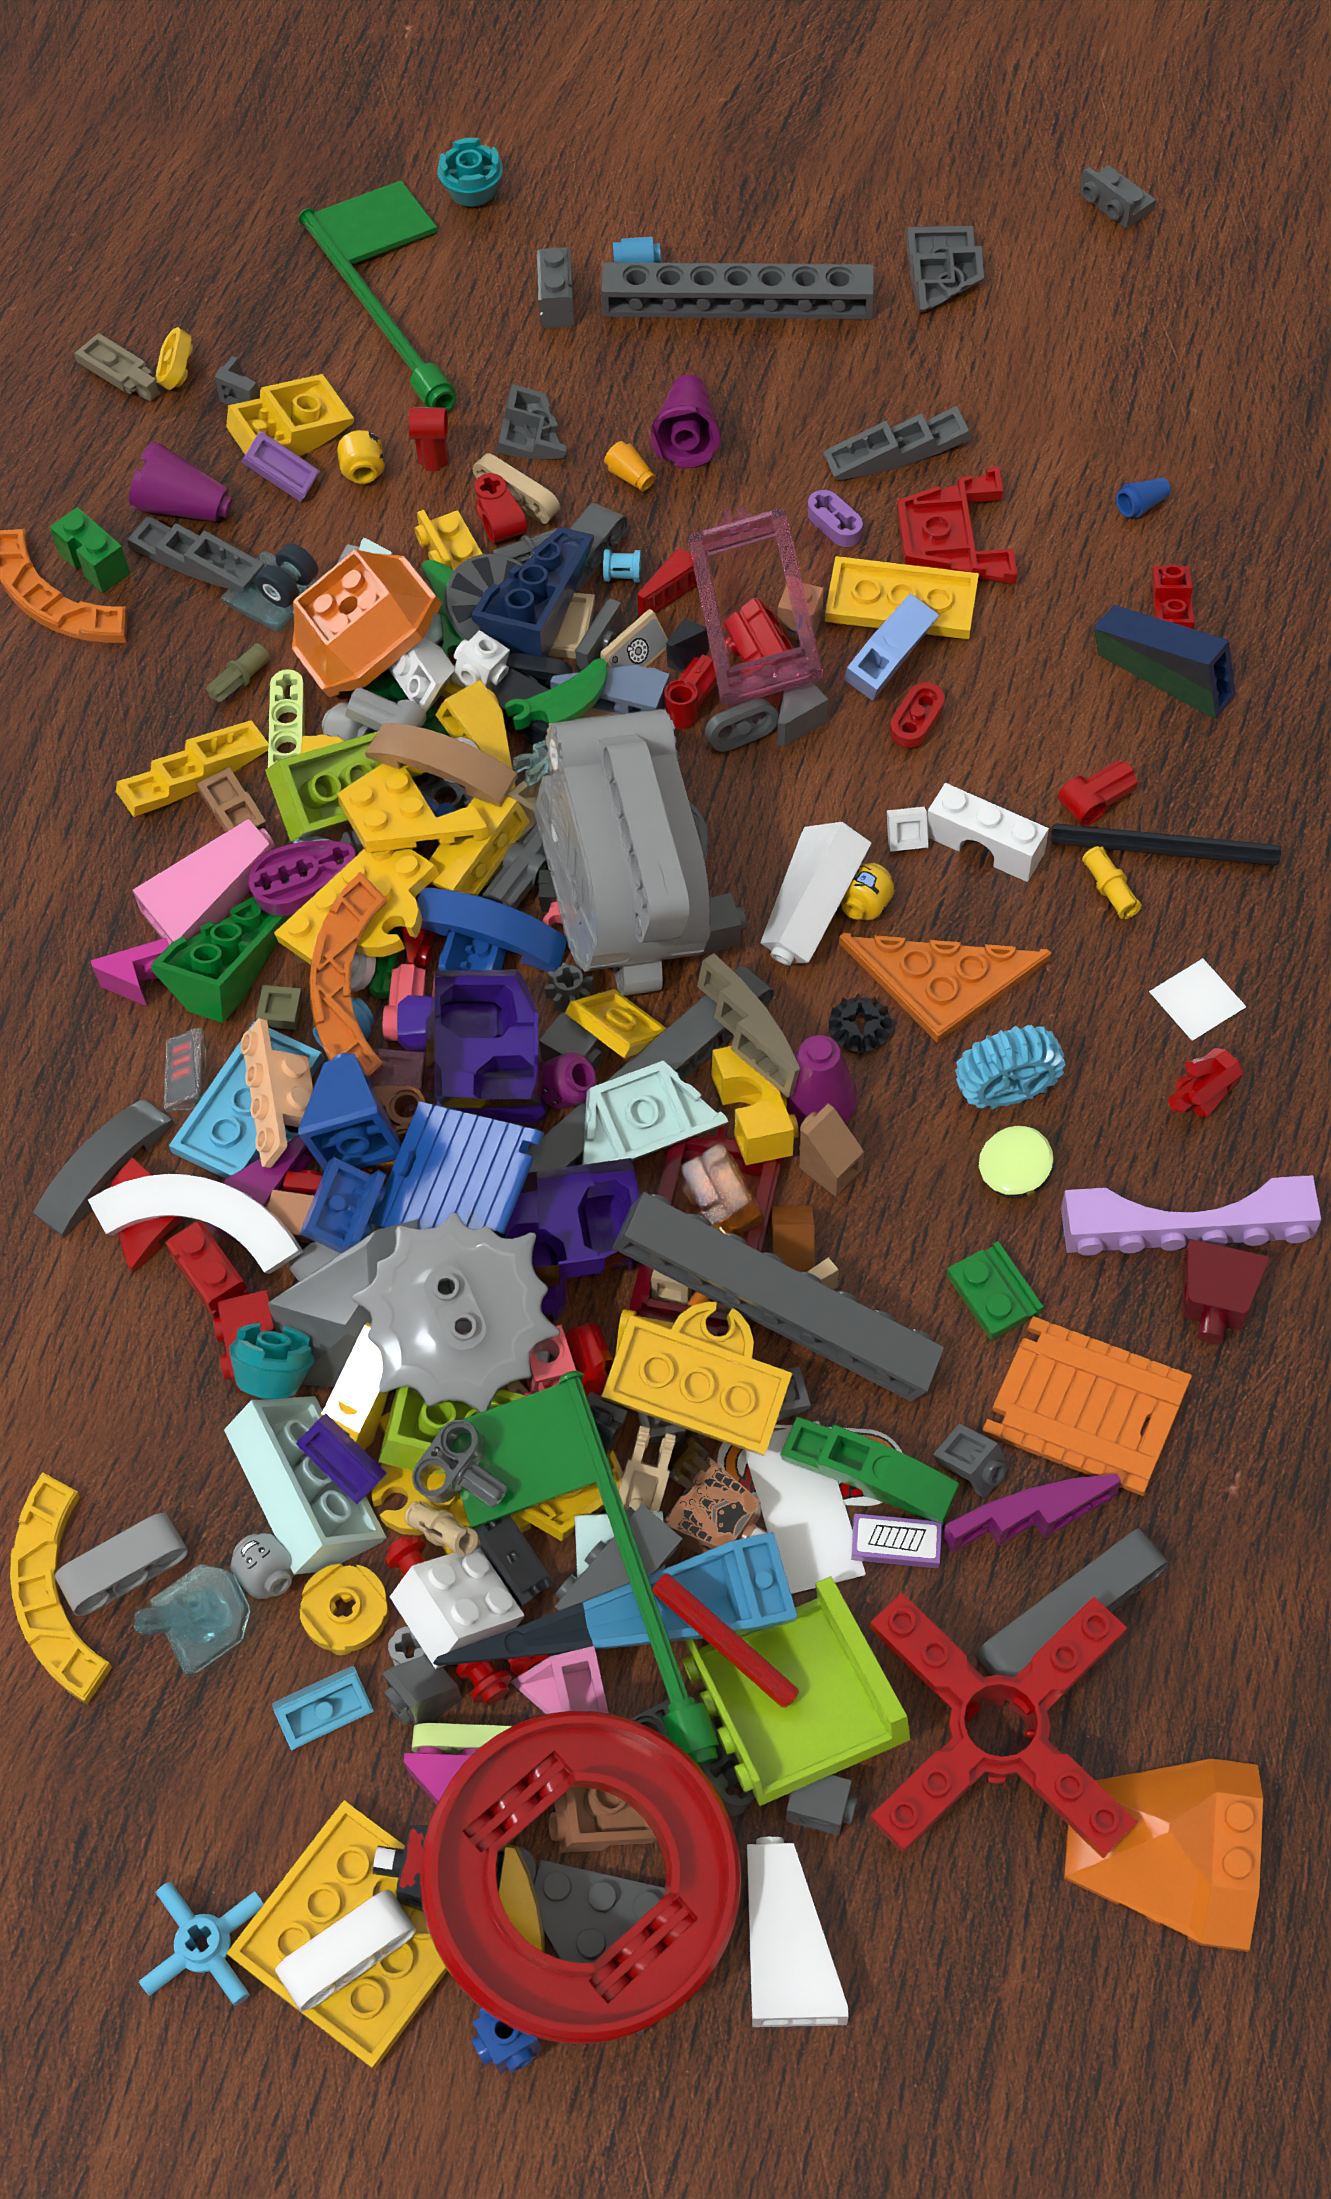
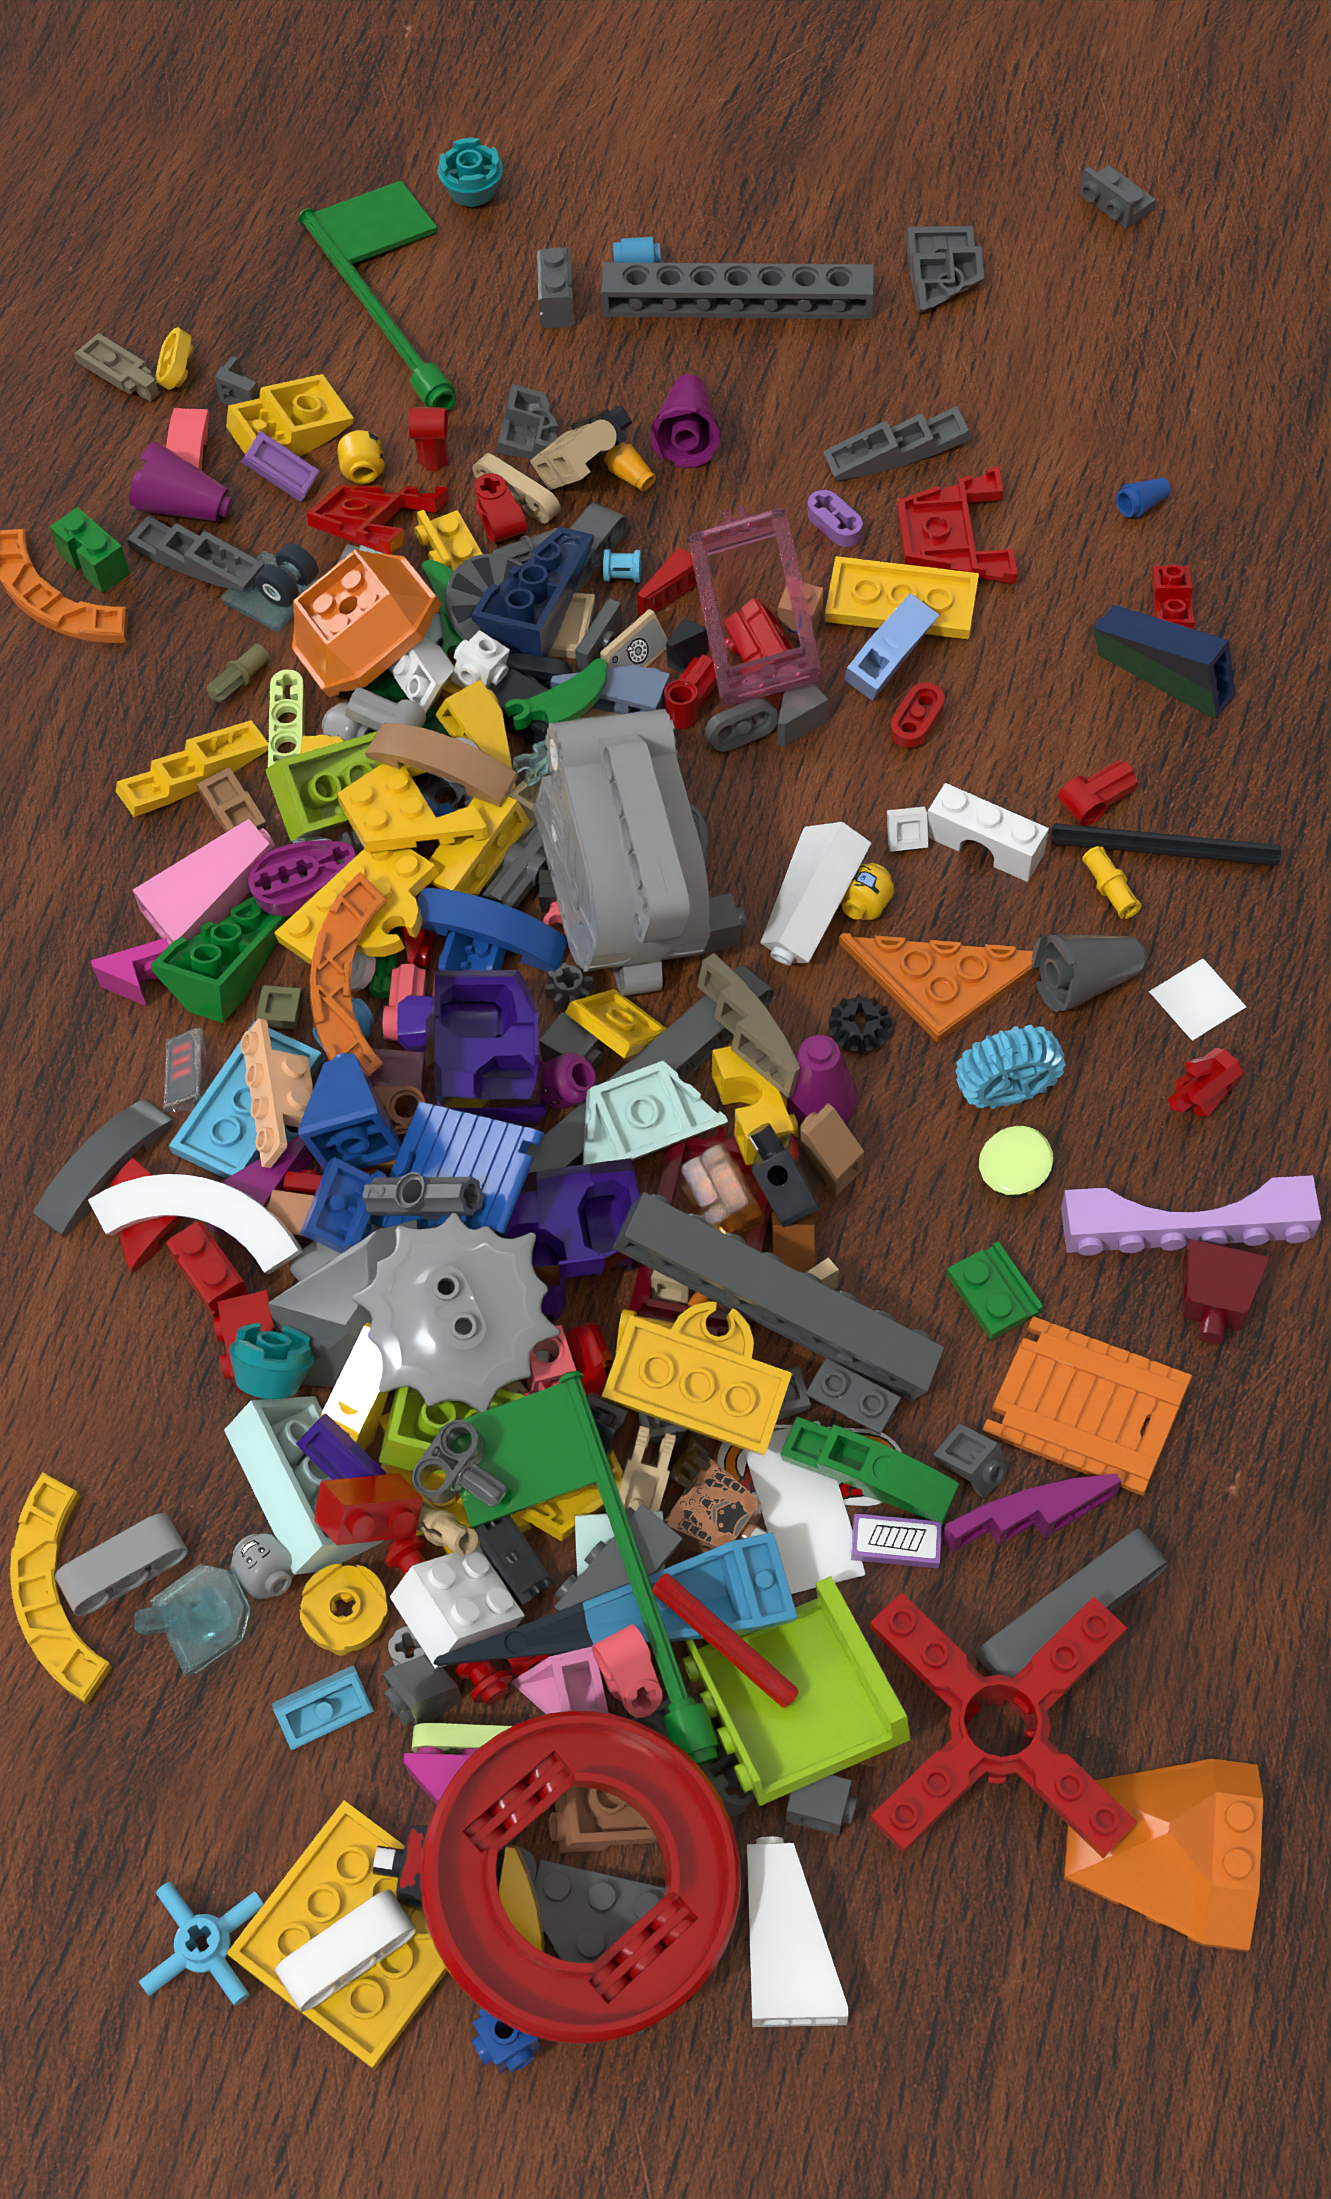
(188, 434): none -> coral slope
(361, 511): none -> red wing
(368, 1509): none -> red brick
(423, 1196): none -> dark grey piece
(566, 456): none -> tan hips
(629, 1671): none -> coral piece
(786, 1175): none -> black torso
(853, 1396): none -> dark grey hinge
(1084, 966): none -> dark grey cone

